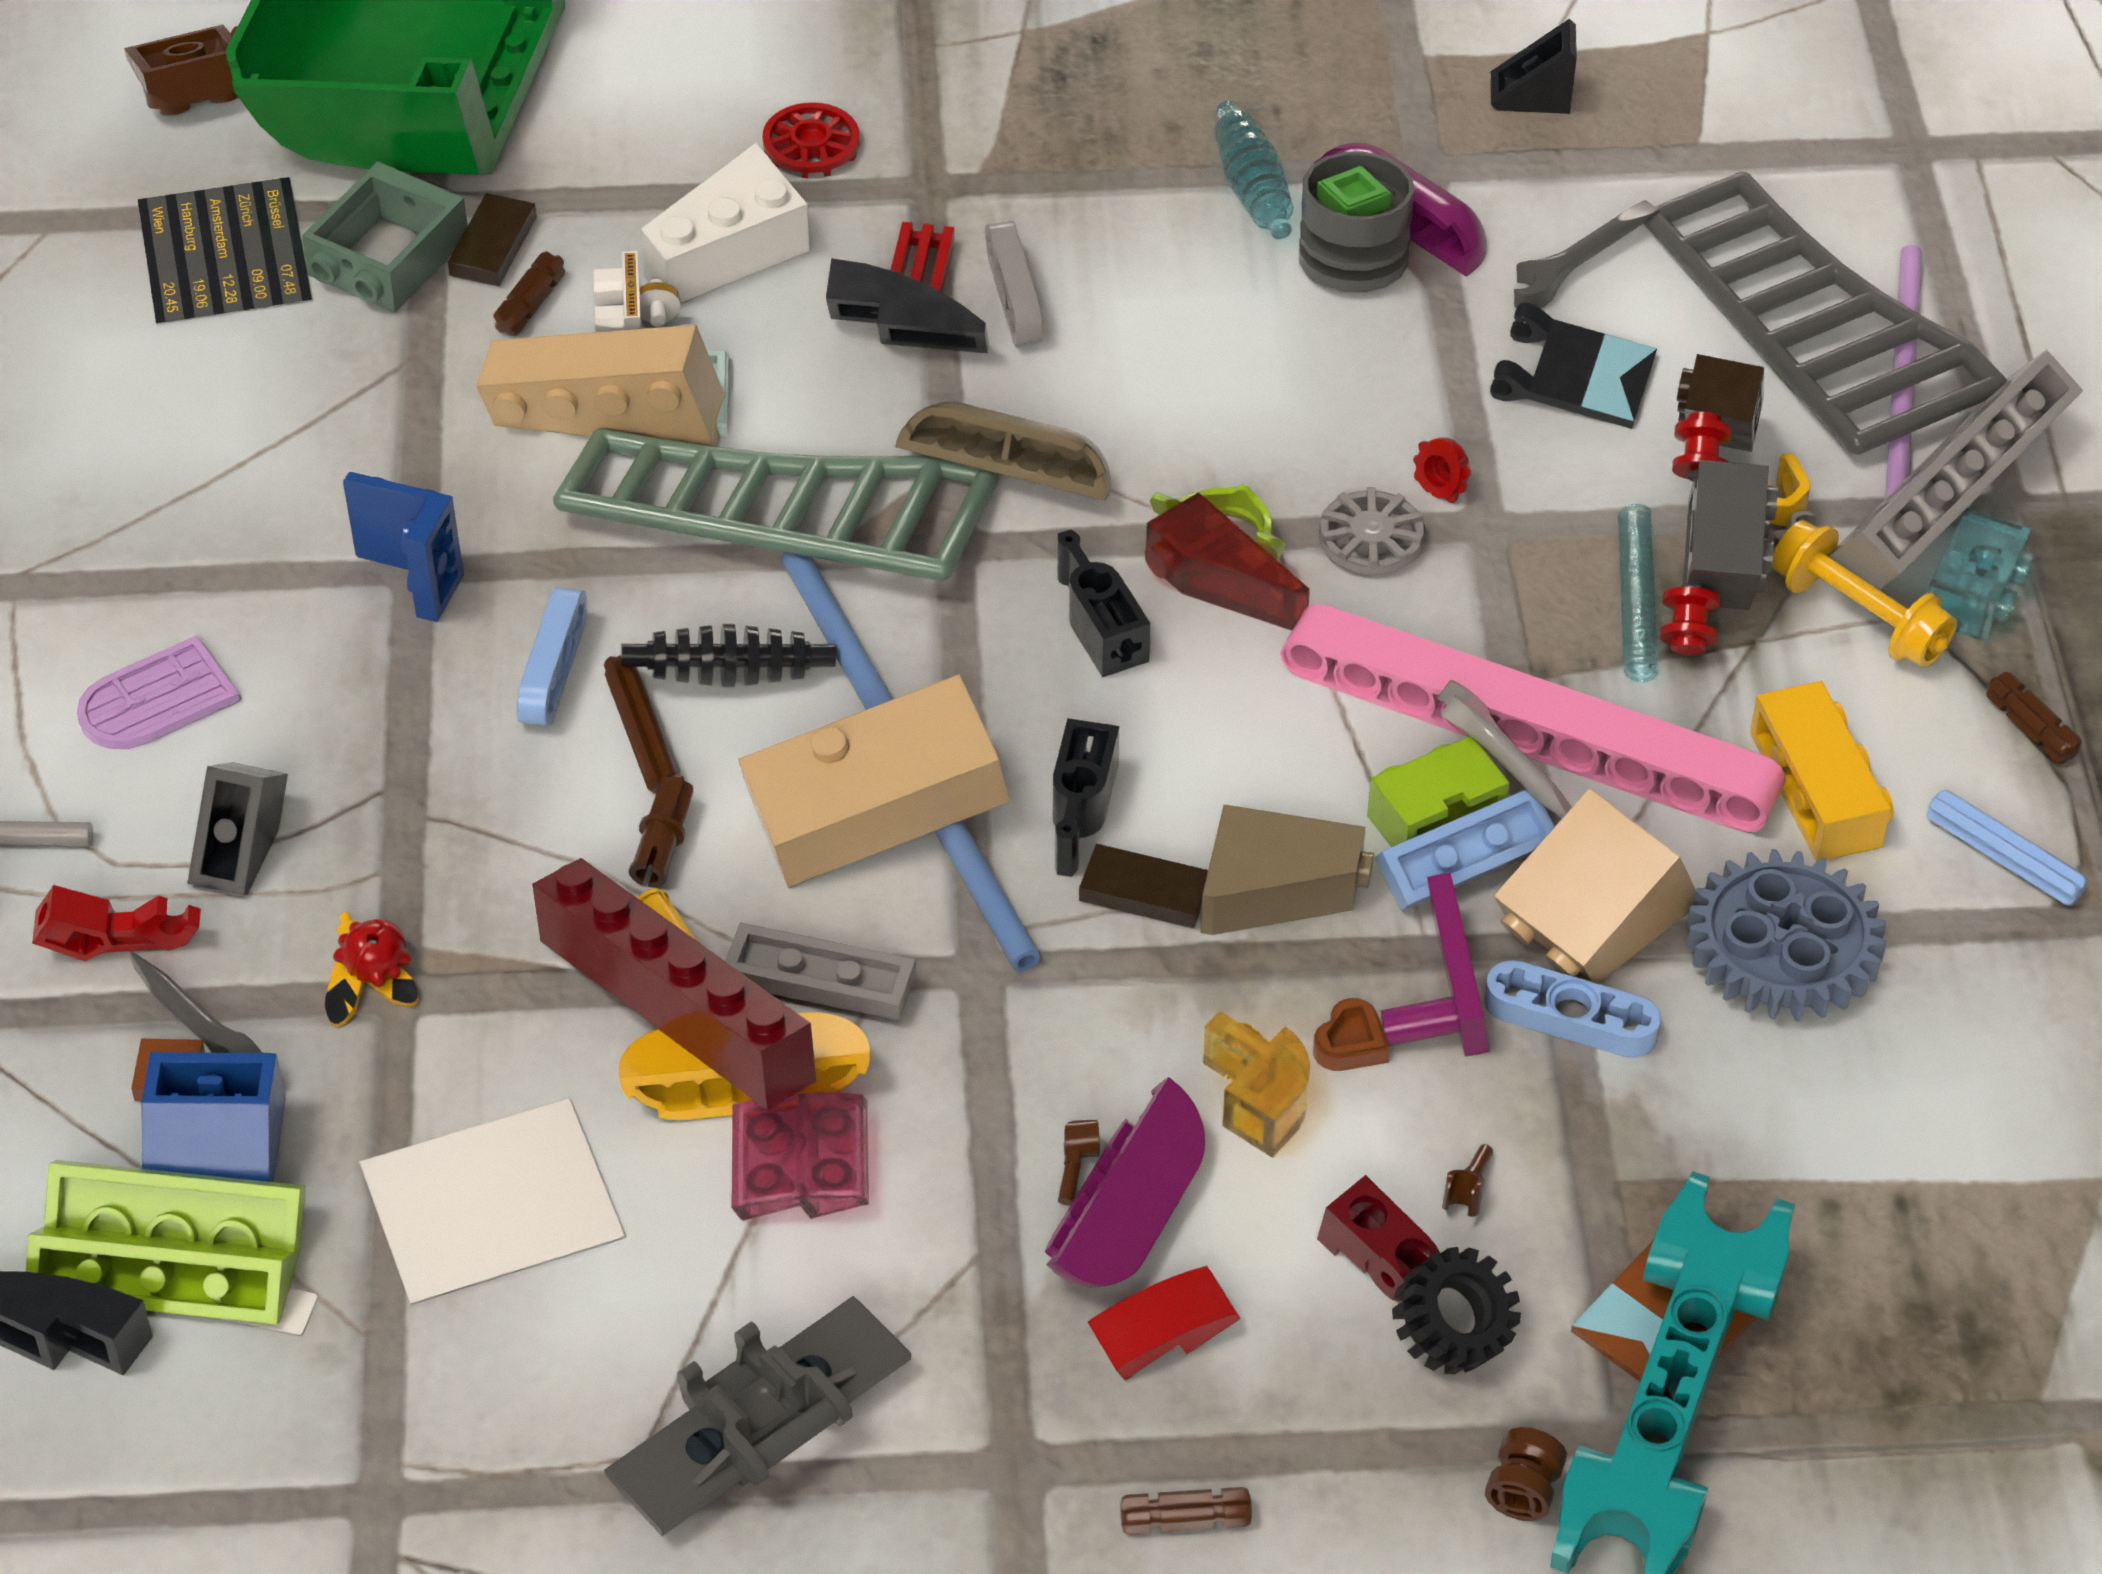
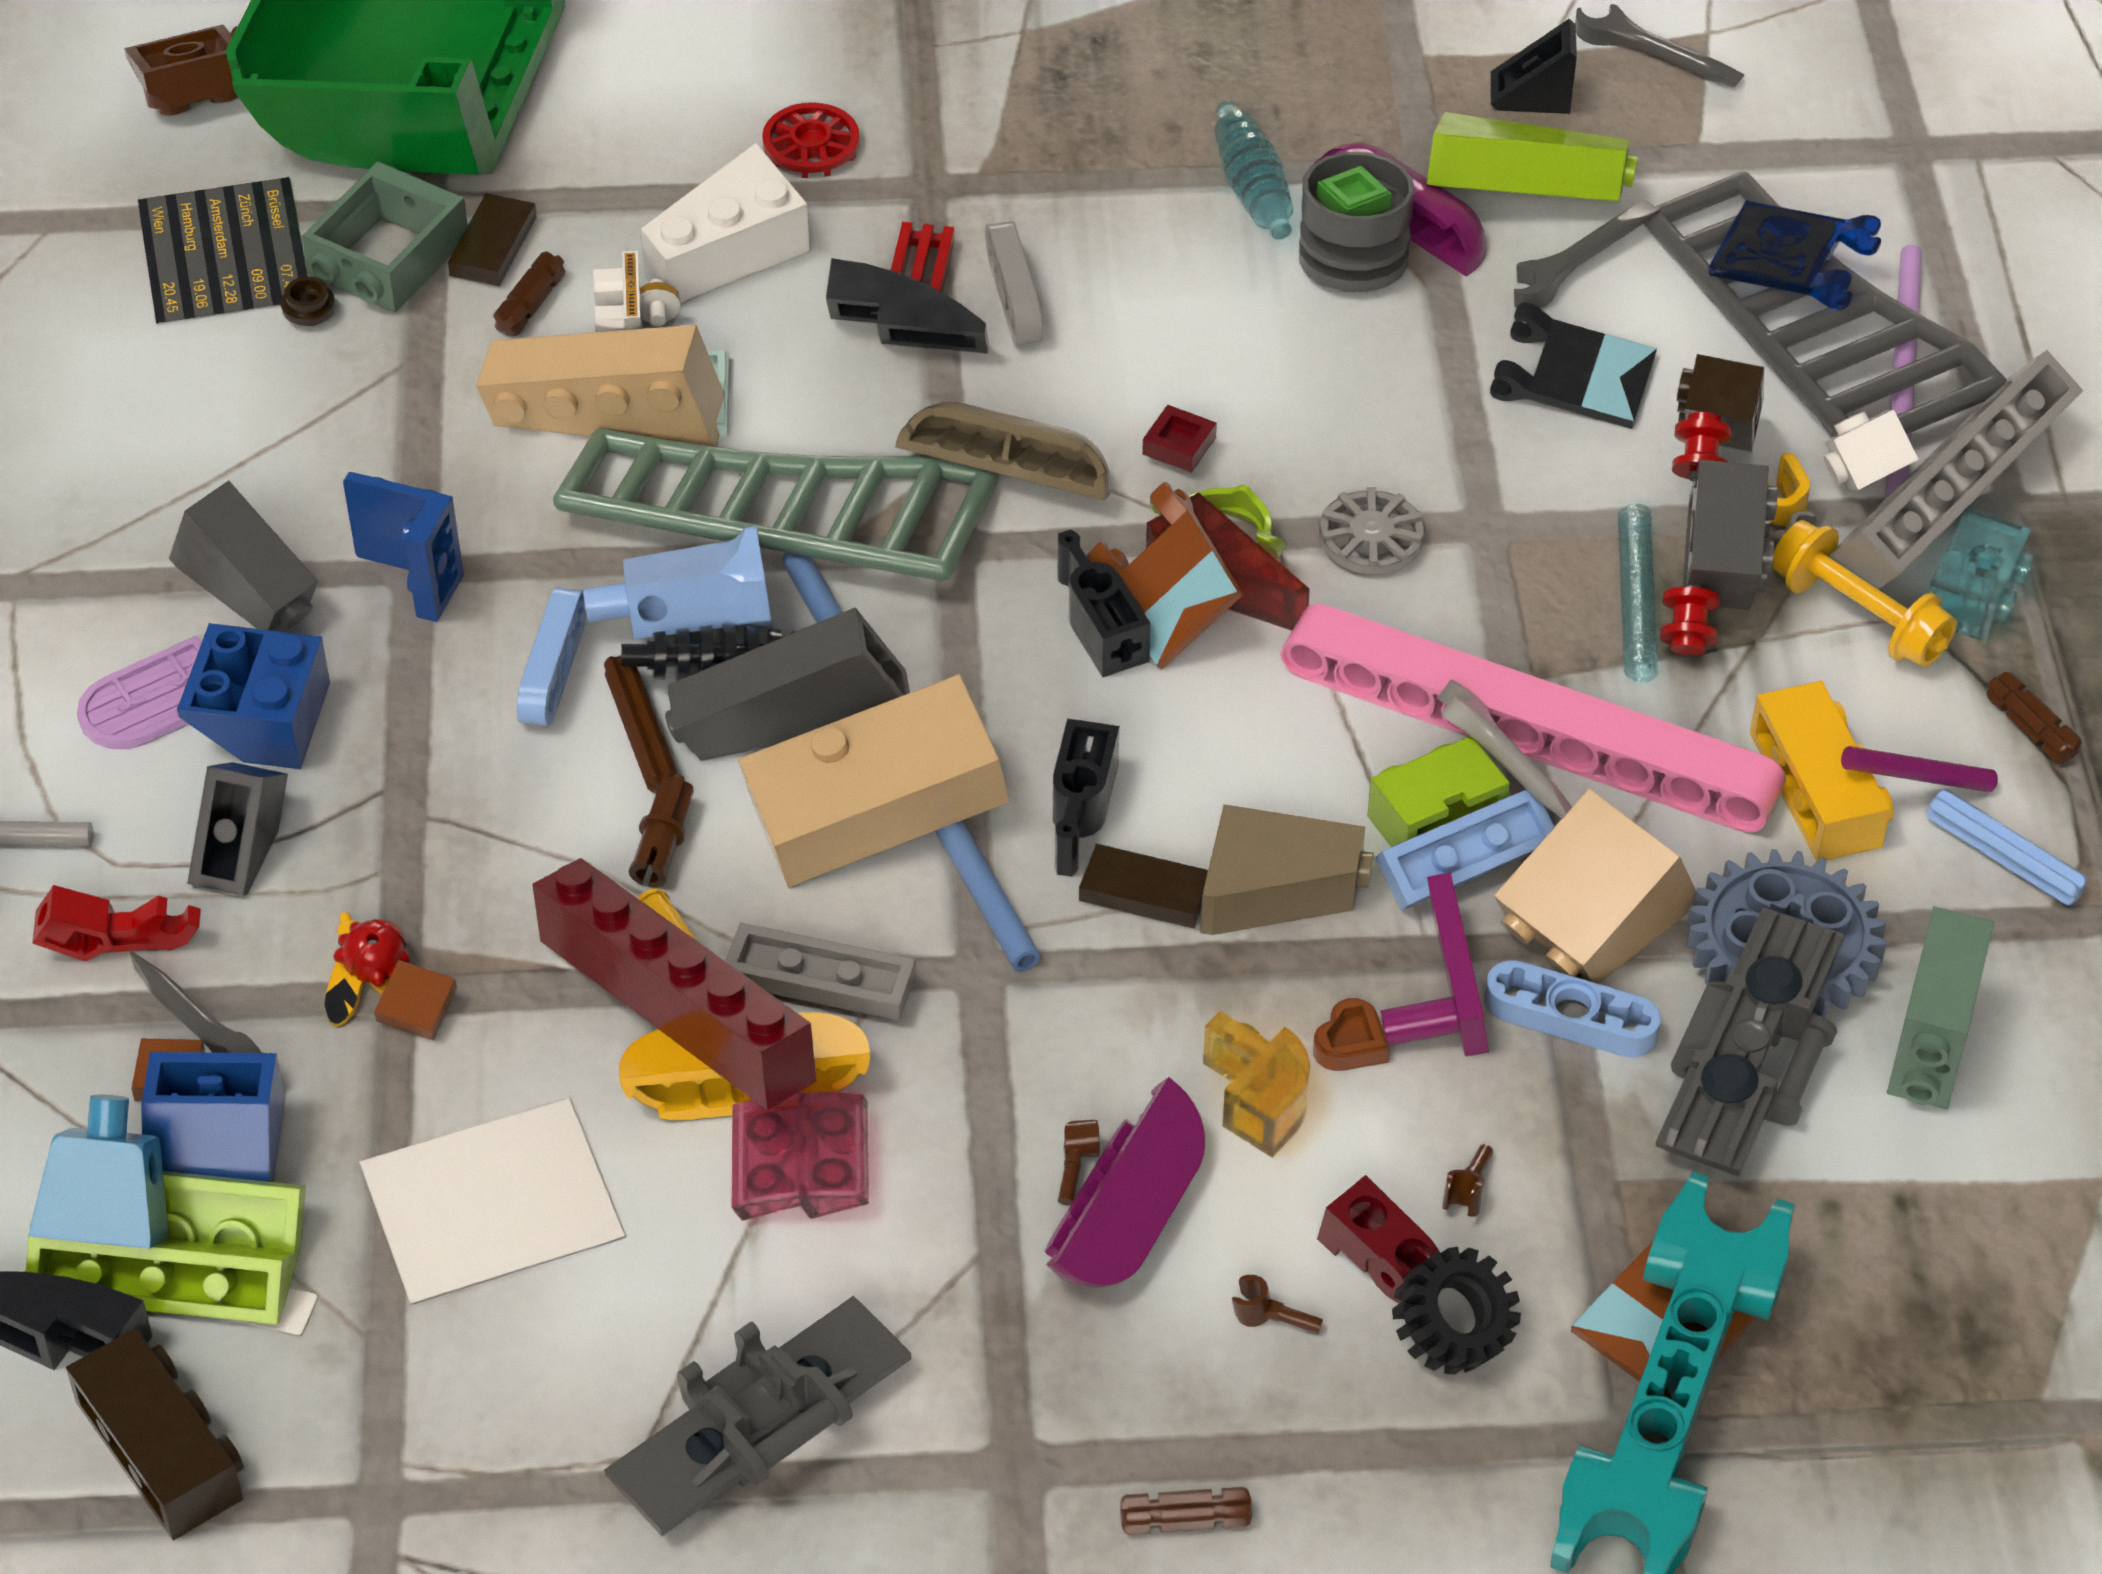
(103, 1182): none -> torso
(157, 1432): none -> dark brown brick
(242, 561): none -> dark grey slope
(257, 693): none -> blue slope
(307, 301): none -> dark brown plate
(415, 1000): none -> dark orange tile
(688, 589): none -> light blue piece
(785, 688): none -> dark grey slope
(1162, 1316): red slope -> none
(1176, 578): none -> dark orange flag
(1179, 438): none -> dark red plate
(1261, 1308): none -> reddish brown hand
(1442, 468): red animal -> none
(1528, 159): none -> lime slope
(1528, 1467): reddish brown wheel -> none
(1619, 30): none -> dark grey piece
(1730, 1035): none -> dark grey piece
(1792, 249): none -> clear blue flag
(1867, 449): none -> white brick
(1919, 769): none -> magenta bar
(1940, 1008): none -> sand green window

